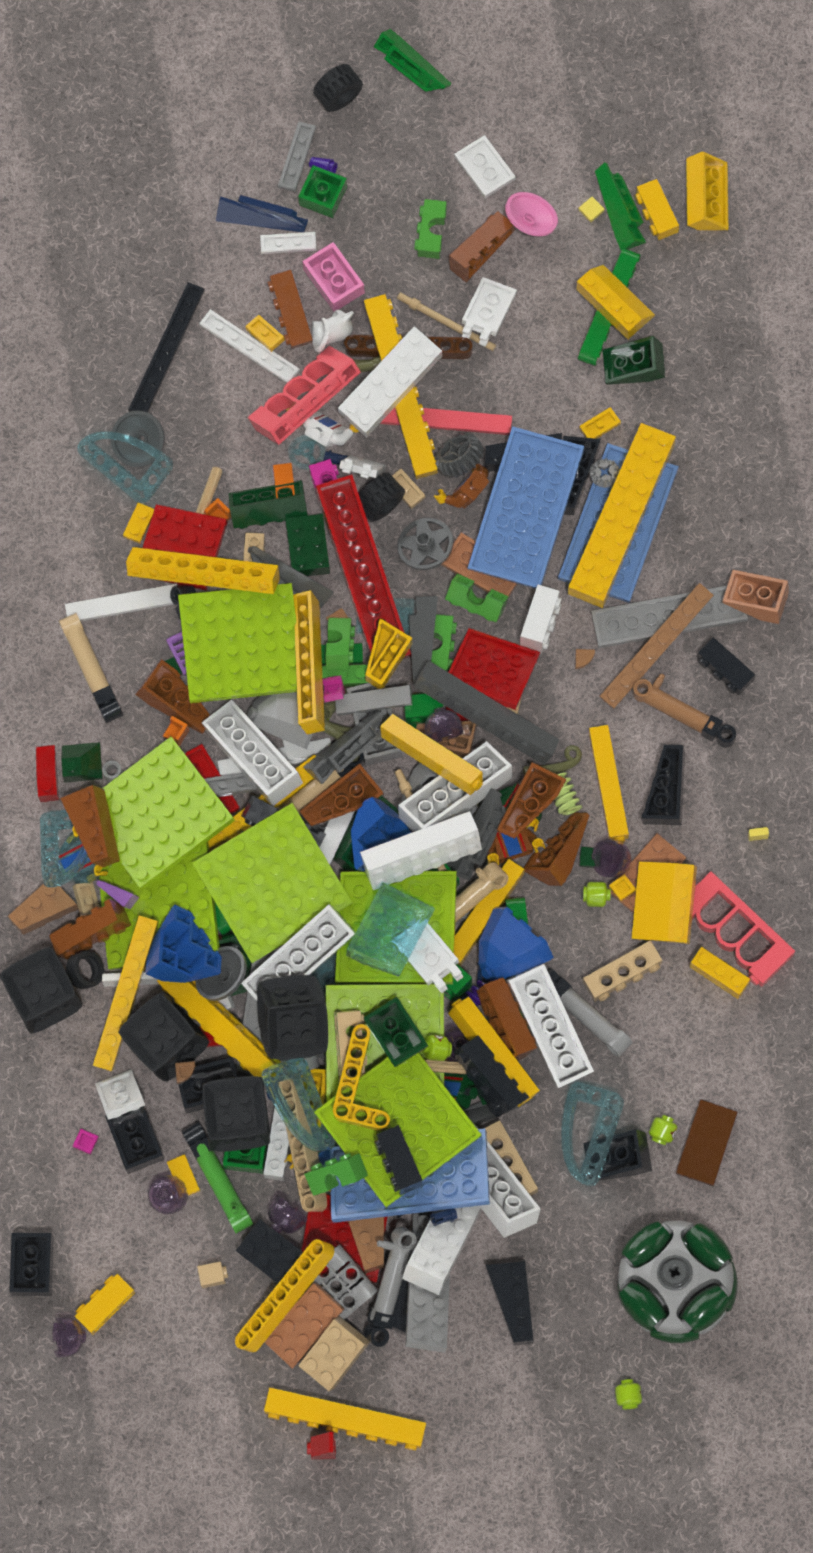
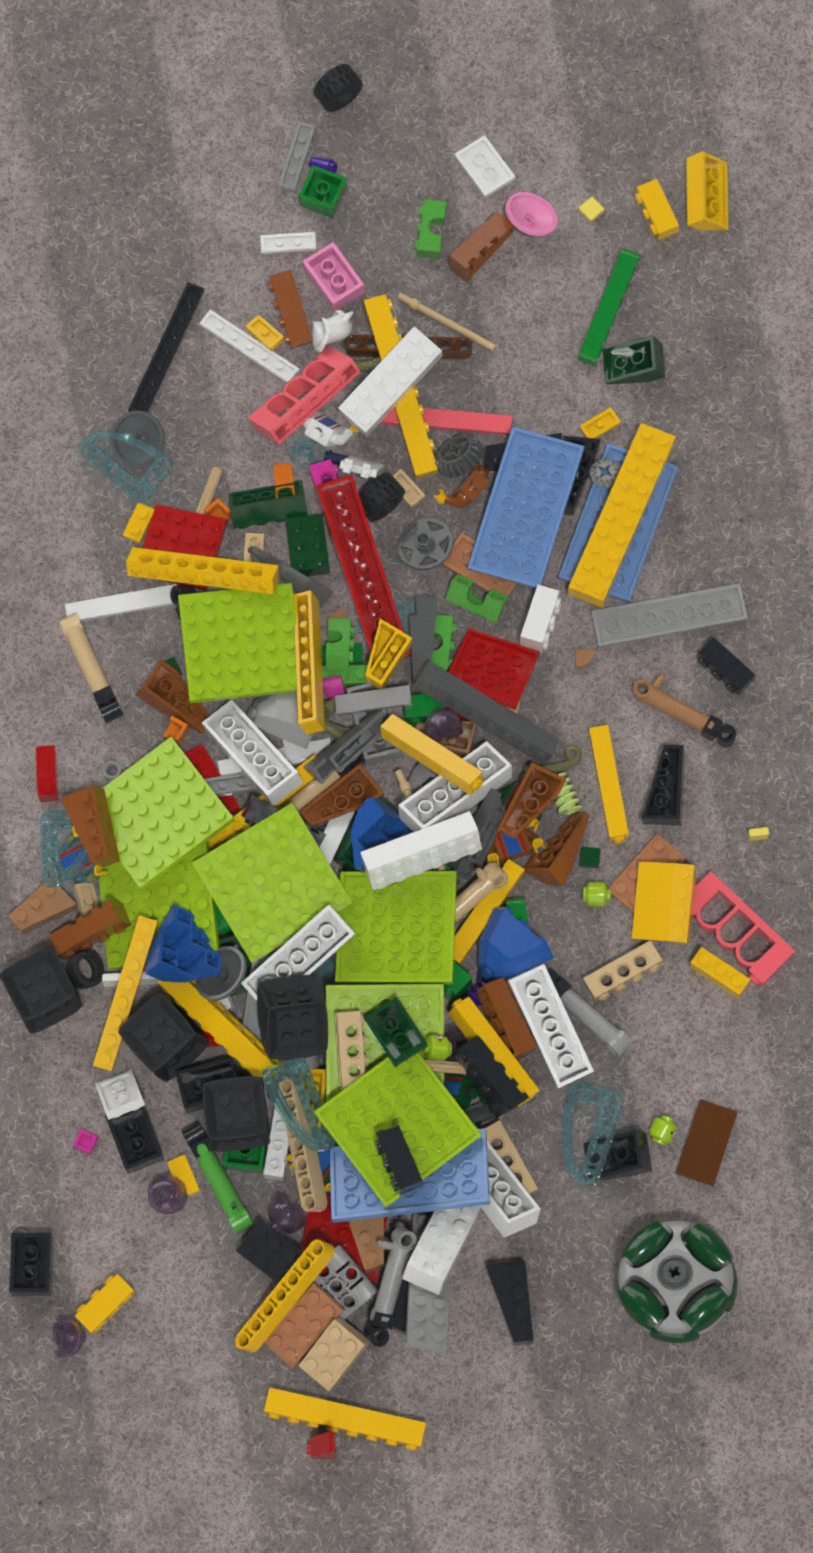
(81, 762): dark green slope -> none
(123, 897): medium lavender slope -> none
(175, 639): medium lavender slope -> none
(184, 1071): medium nougat tile -> none
(212, 1274): tan brick -> none
(259, 214): dark blue wedge -> none
(323, 1177): bright green arch -> none
(333, 692): dark pink tile -> none
(352, 1083): yellow beam -> none
(389, 930): clear light blue slope -> none
(410, 62): green wedge -> none
(434, 959): white tile -> none
(443, 1216): dark blue pin -> none
(487, 309): white tile -> none
(611, 858): clear purple cylinder -> none
(614, 300): yellow slope -> none
(620, 208): green wedge -> none
(622, 887): yellow tile -> none
(628, 1394): lime head -> none
(656, 645): medium nougat plate -> none
(757, 595): nougat slope -> none

